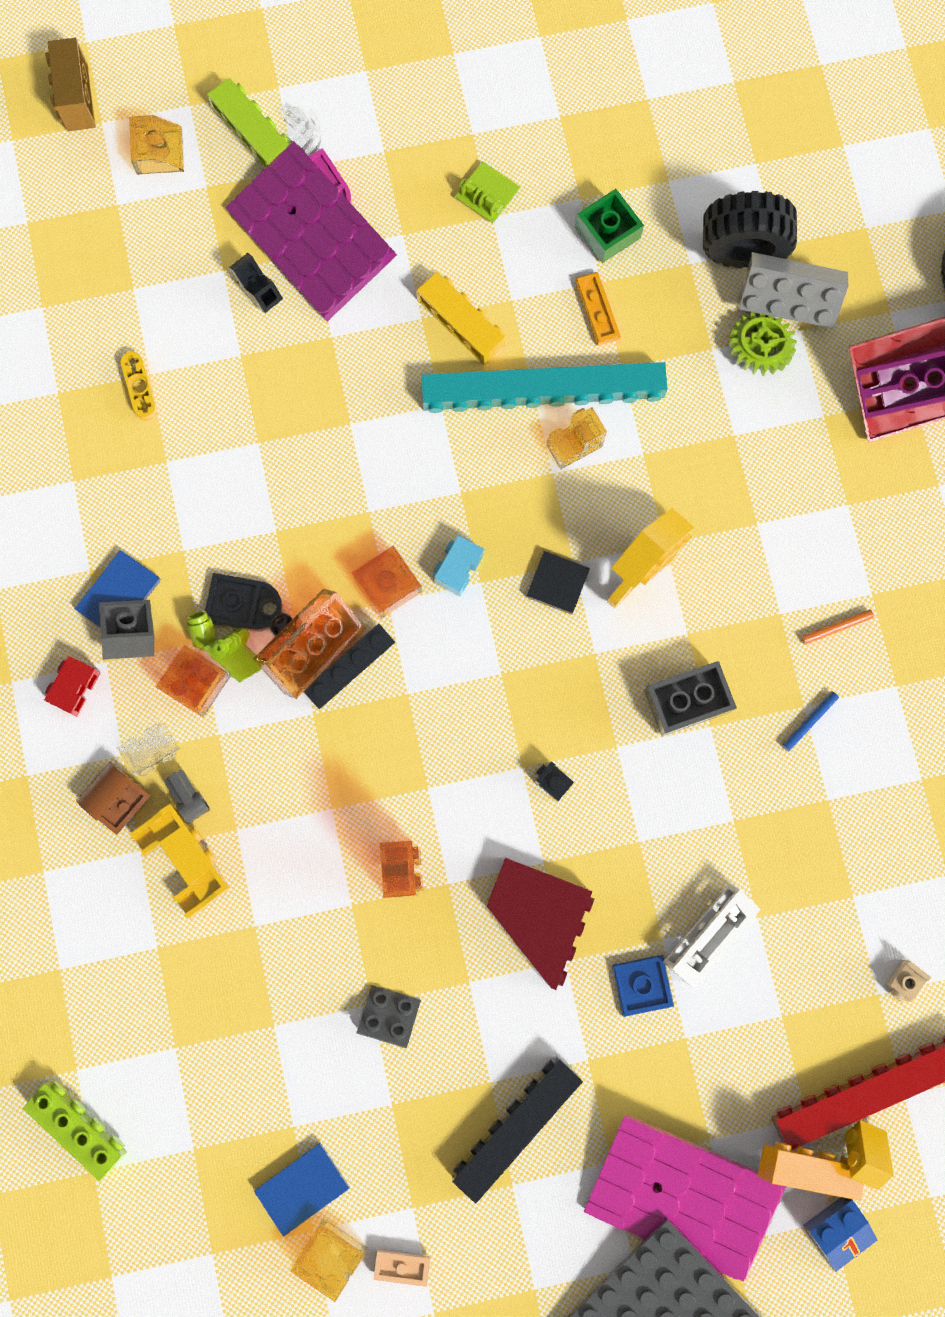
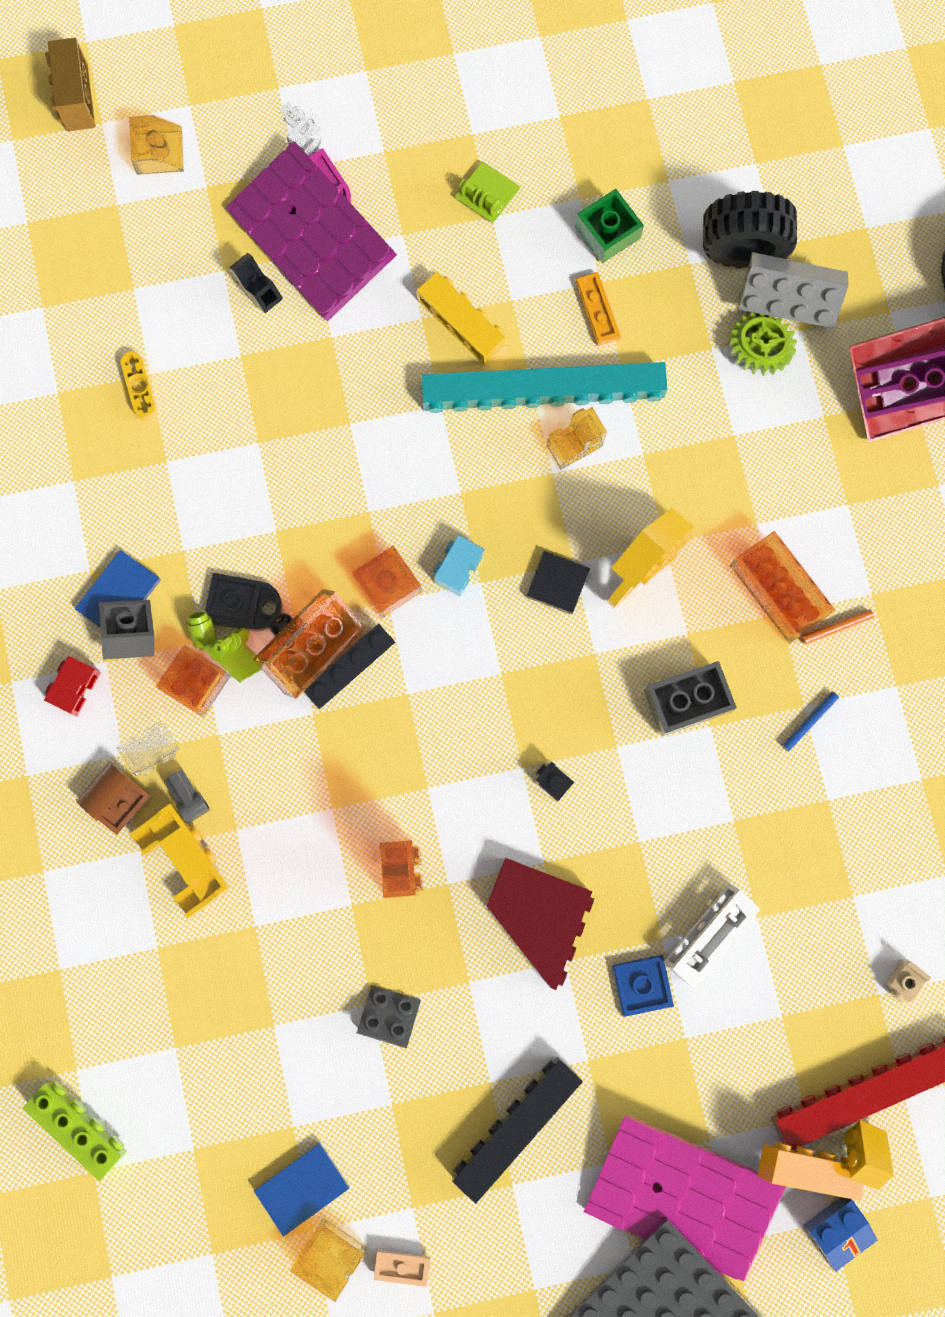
(247, 121): lime brick -> none
(782, 587): none -> clear orange brick

